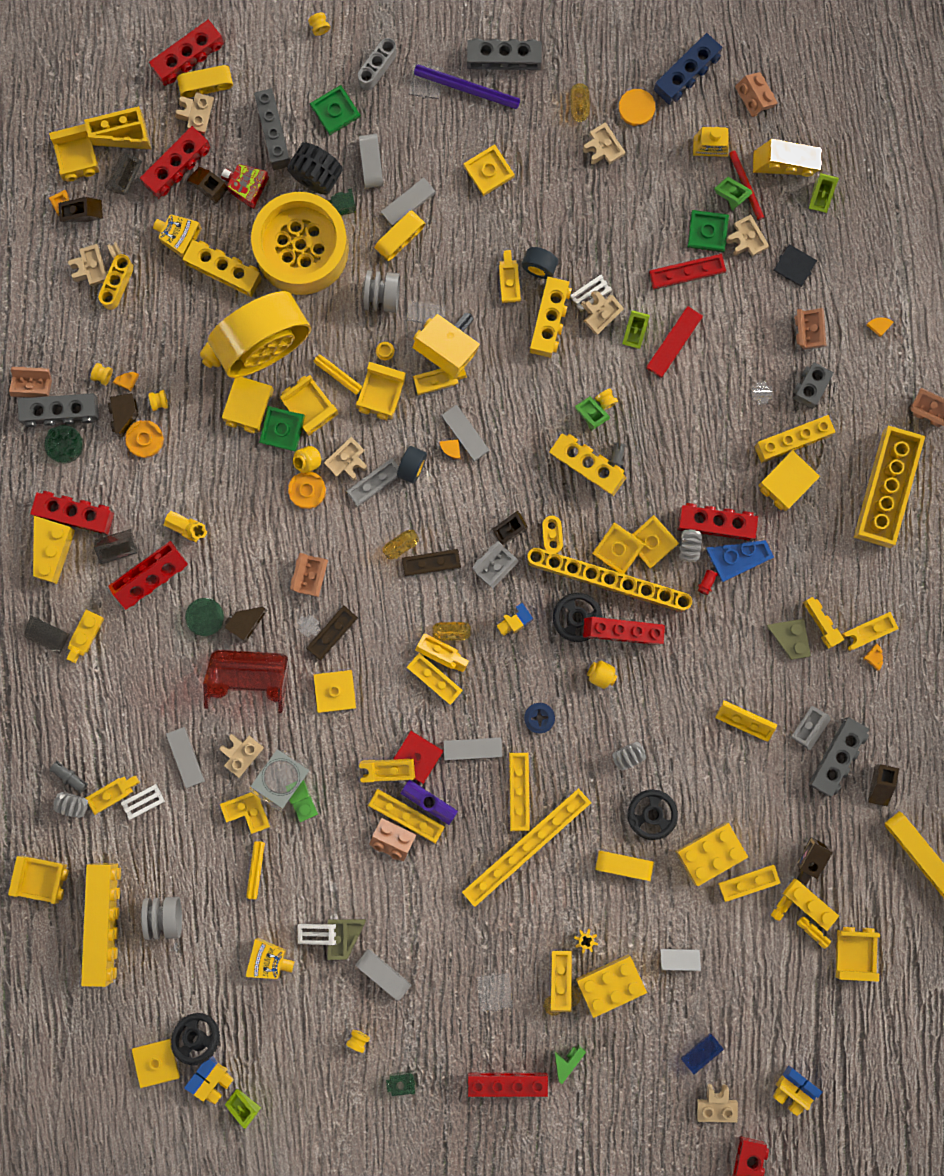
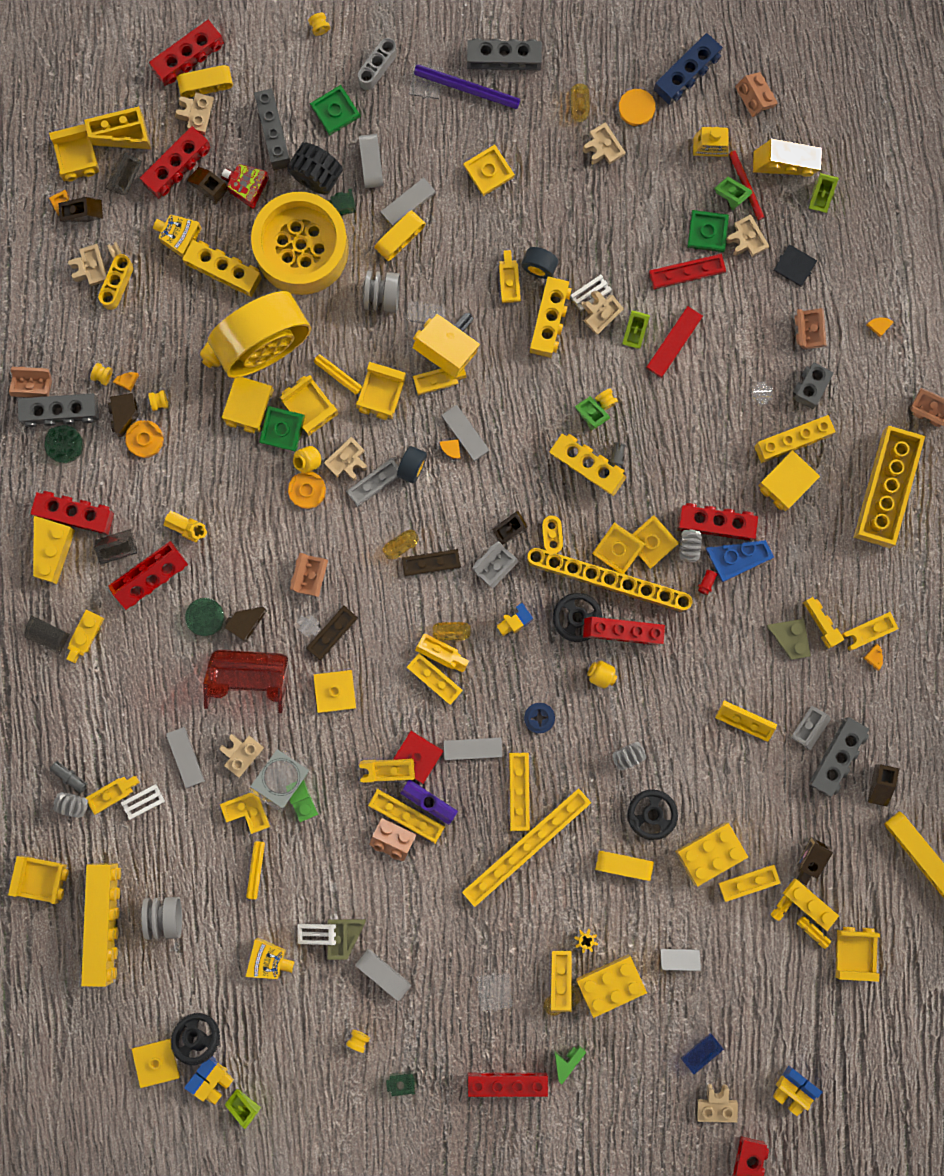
(385, 351): yellow plate -> none

